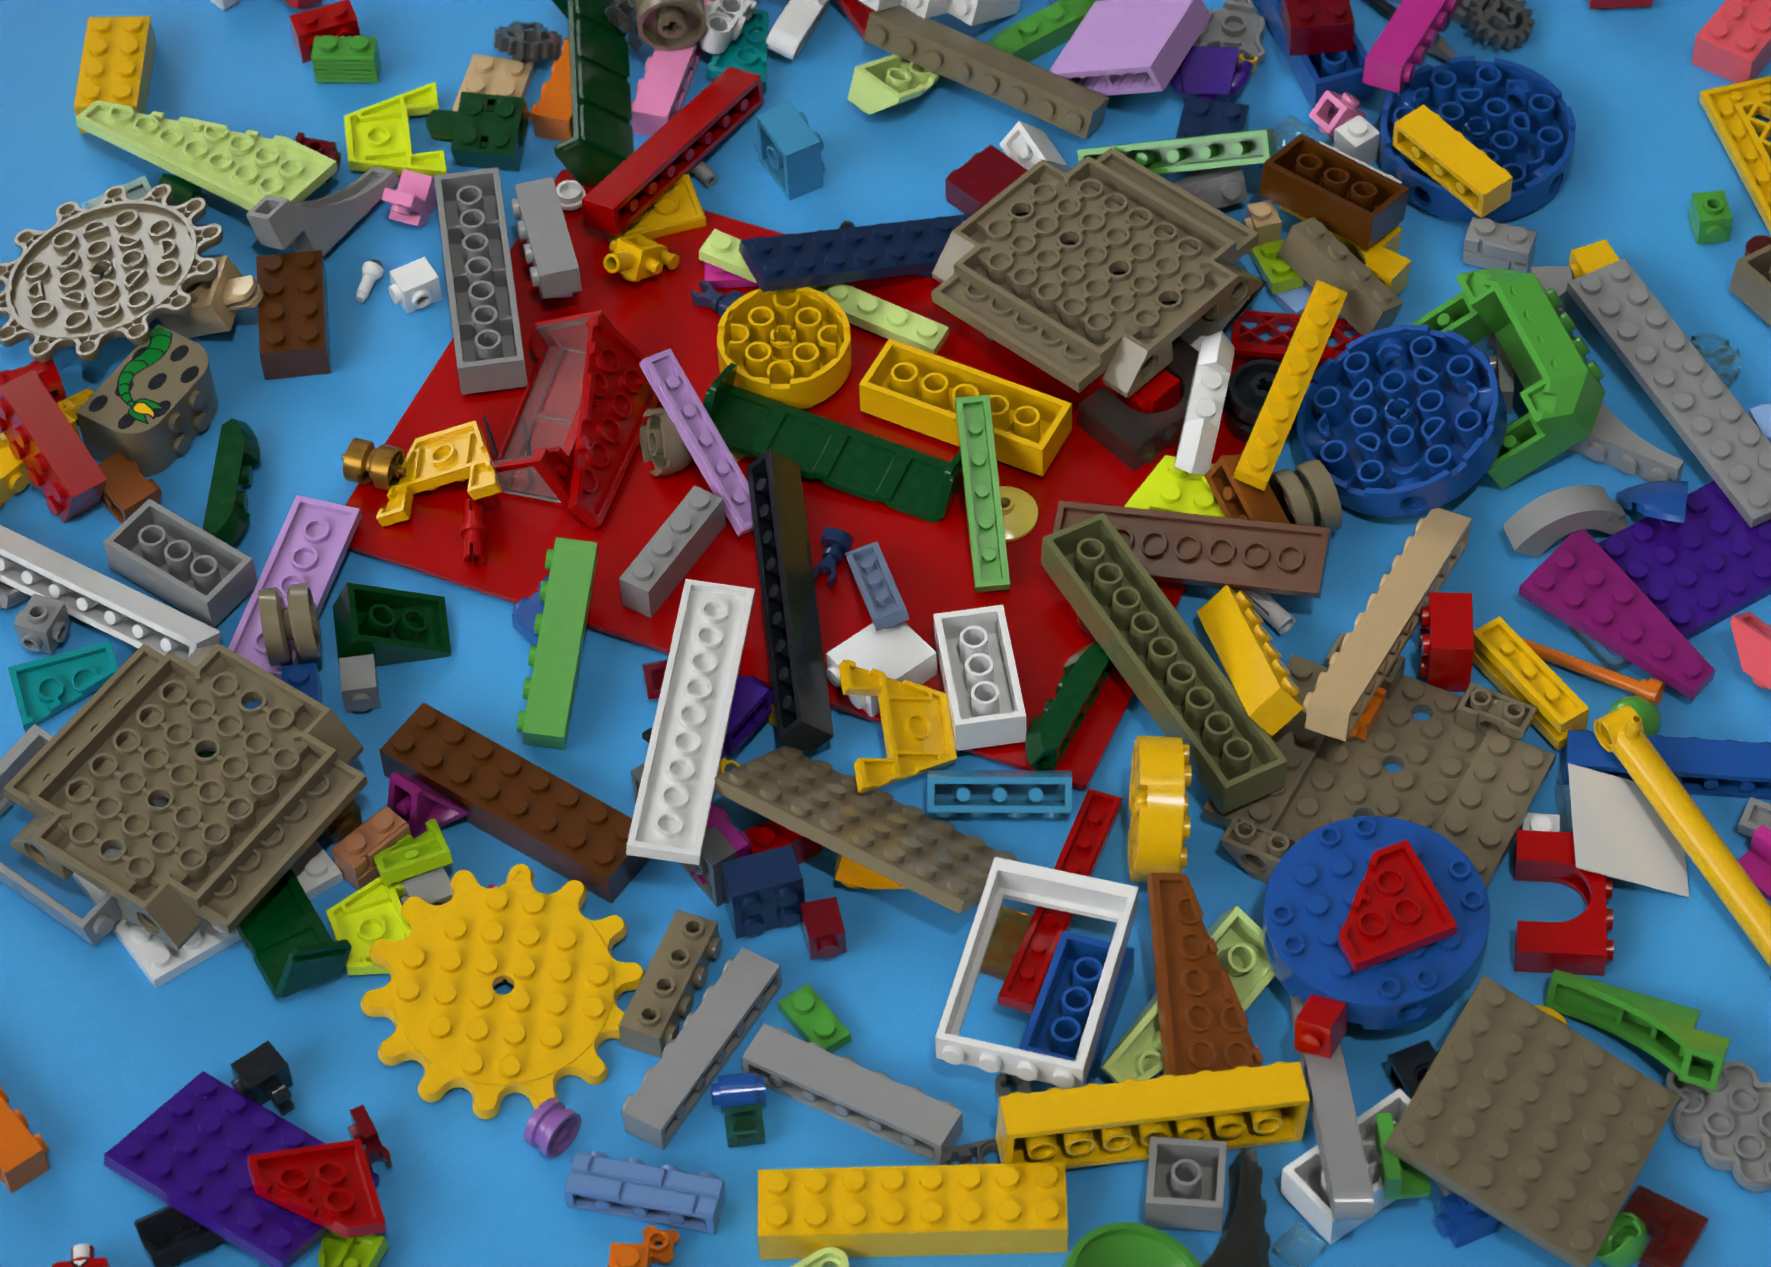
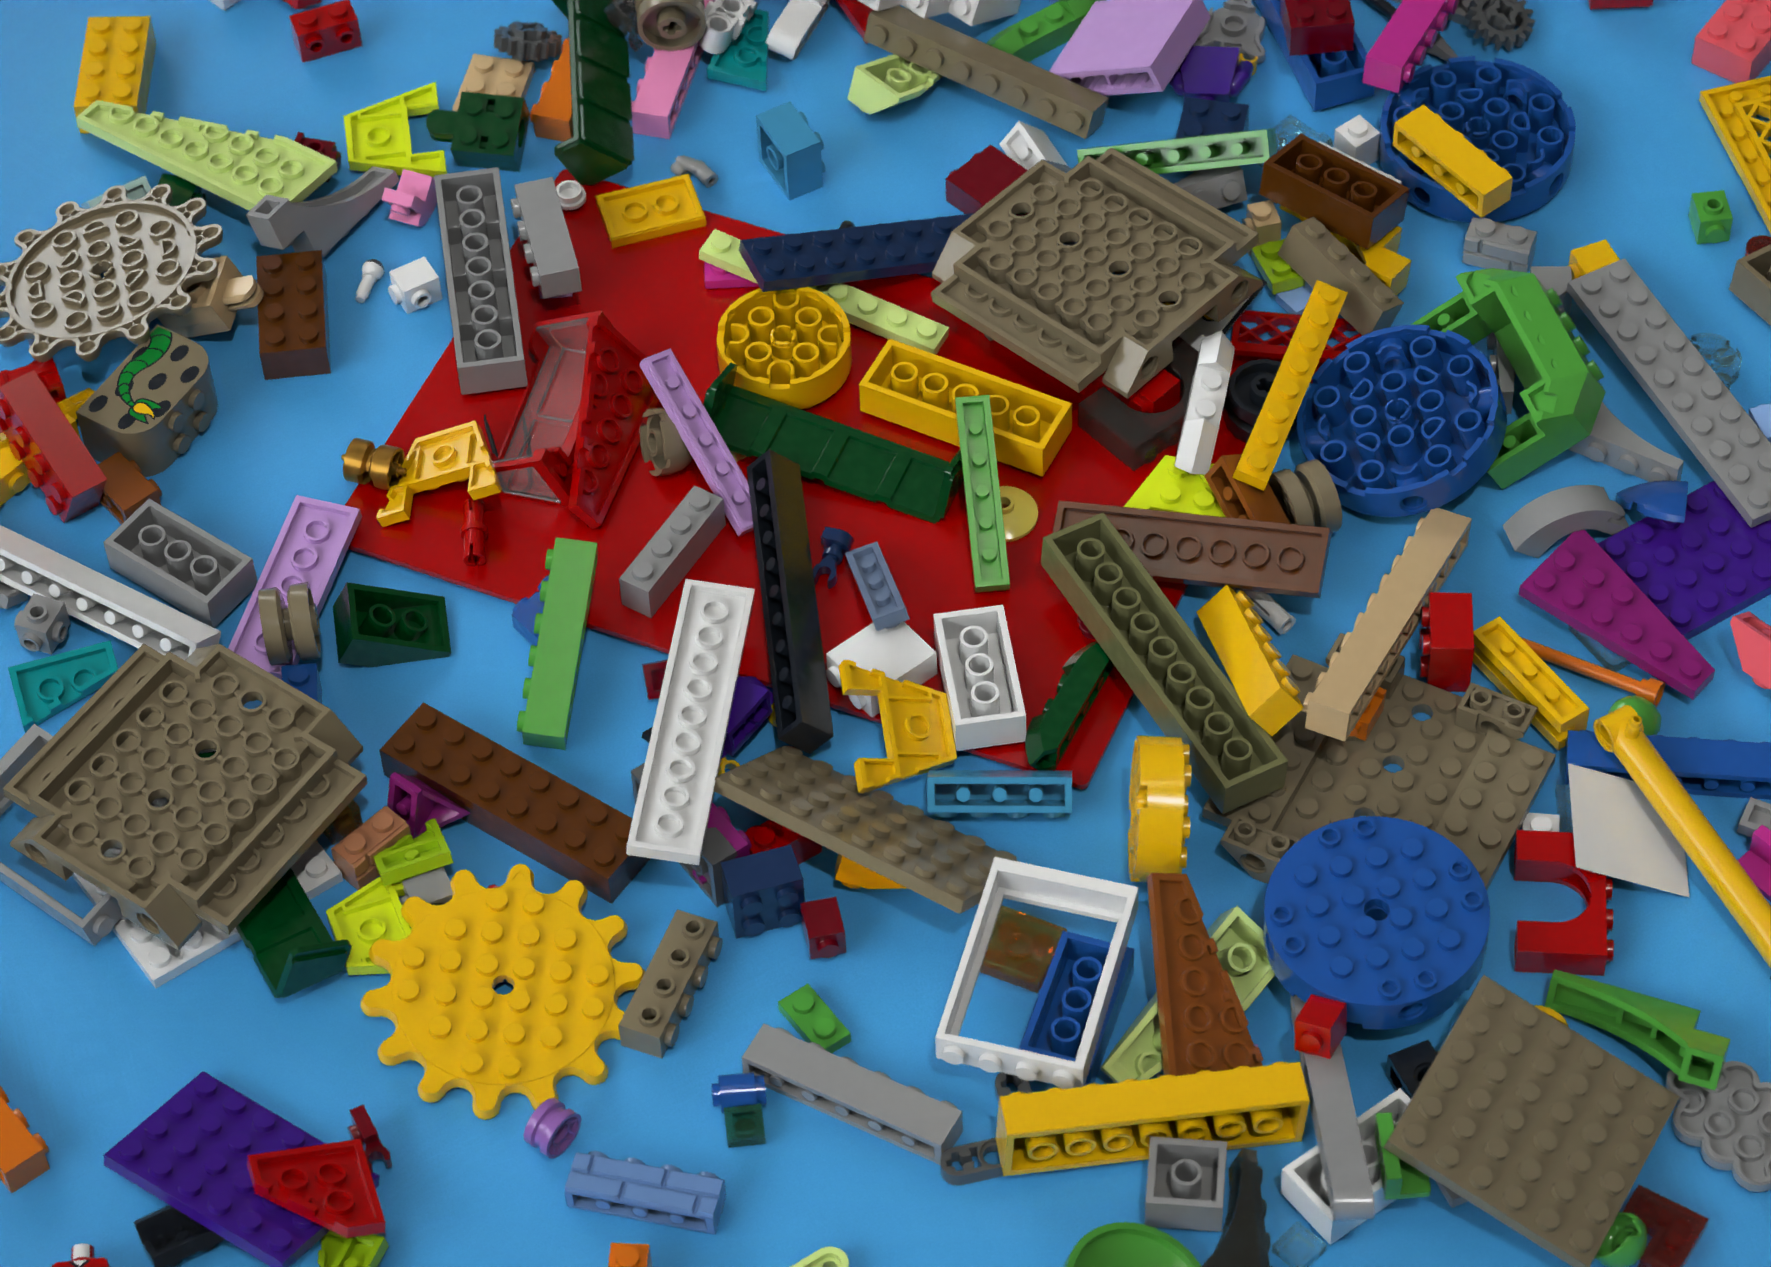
(227, 499): dark green brick -> none
(264, 1077): black brick -> none
(346, 59): bright green brick -> none
(359, 683): light grey brick -> none
(638, 257): yellow piece -> none
(664, 1253): orange plate -> none
(672, 151): red brick -> none
(701, 1048): light grey brick -> none
(711, 298): dark blue piece -> none
(913, 1210): yellow brick -> none
(1042, 936): red tile -> none
(1334, 111): bright pink brick -> none
(1393, 910): red plate -> none
(1463, 1221): blue brick -> none

